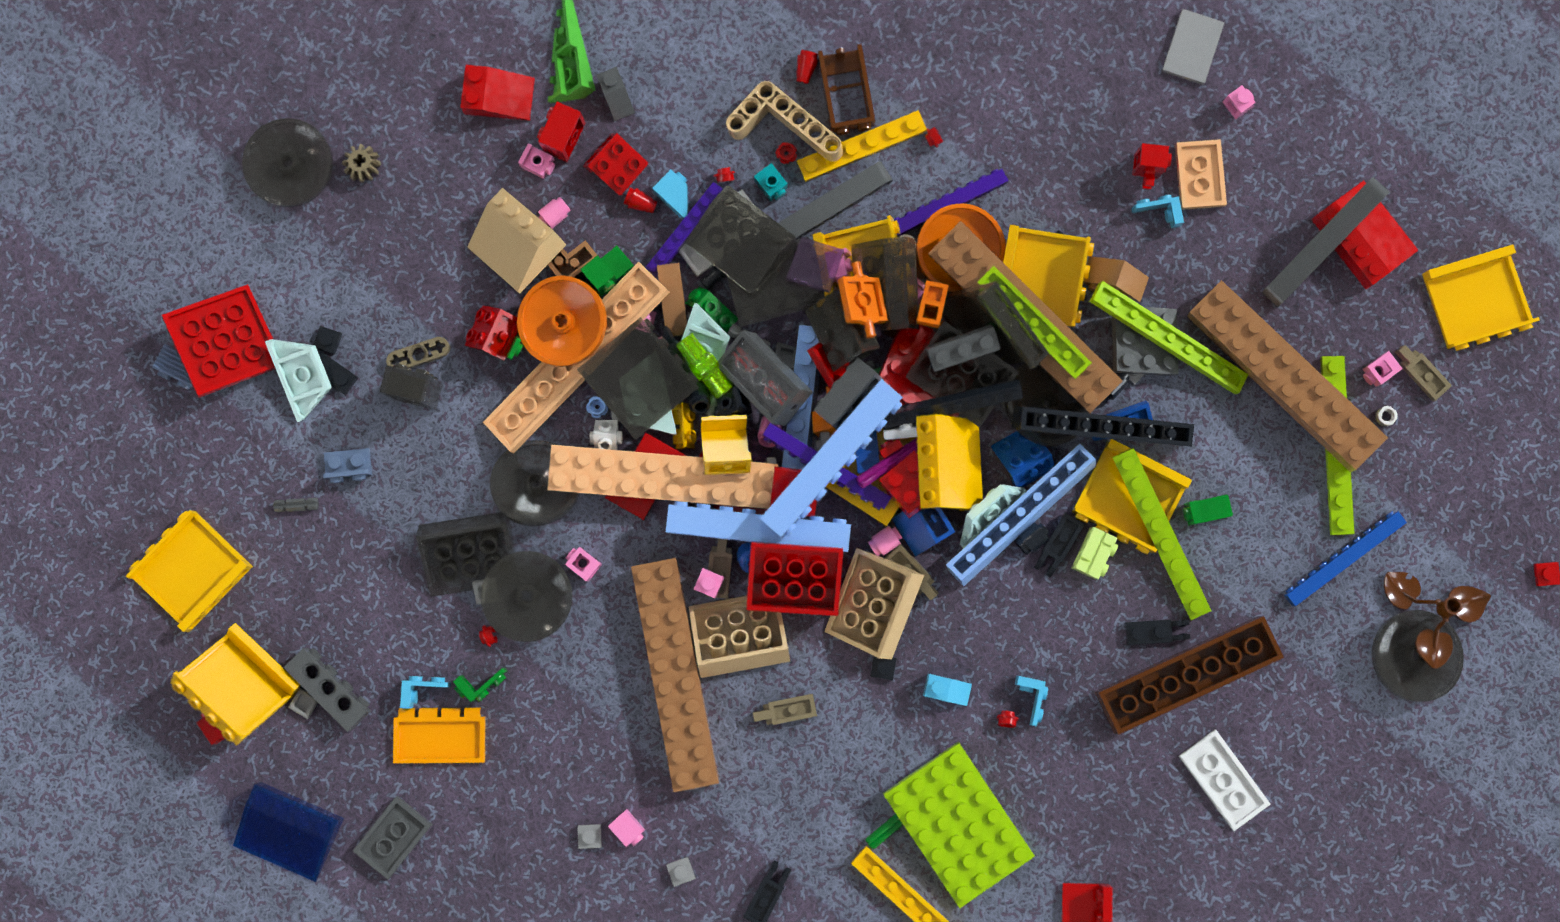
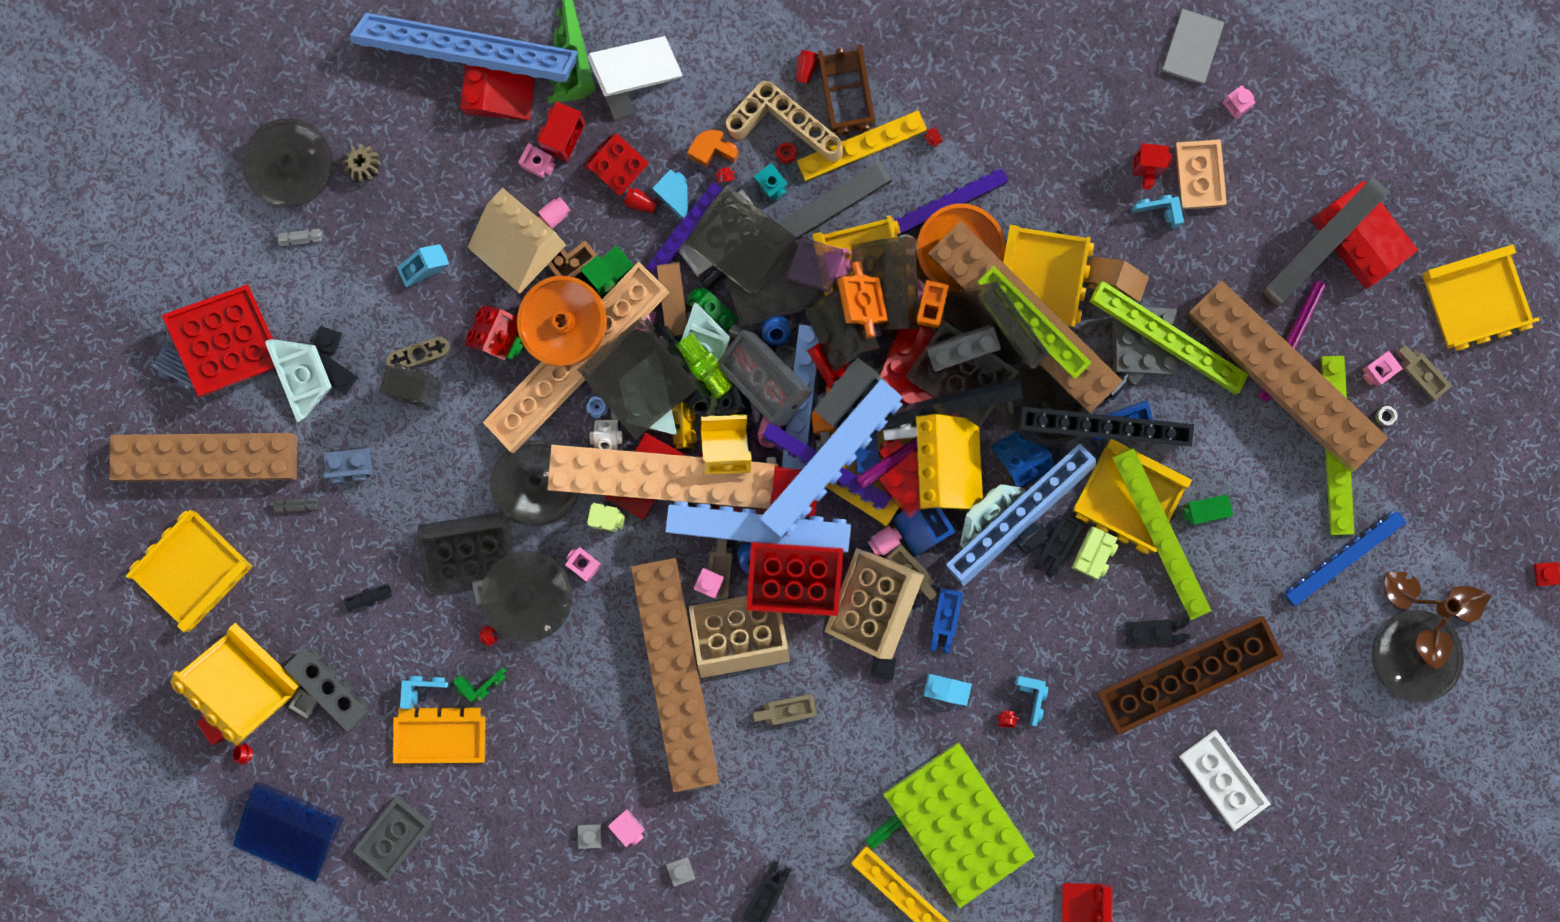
(203, 457): none -> medium nougat brick
(242, 754): none -> red plate
(300, 237): none -> light grey axle
(368, 597): none -> black pin
(423, 264): none -> medium azure slope
(464, 47): none -> medium blue plate
(605, 518): none -> yellowish green brick
(634, 66): none -> white tile
(709, 143): none -> orange brick
(775, 330): none -> blue head
(946, 617): none -> blue hinge
(1301, 321): none -> magenta axle

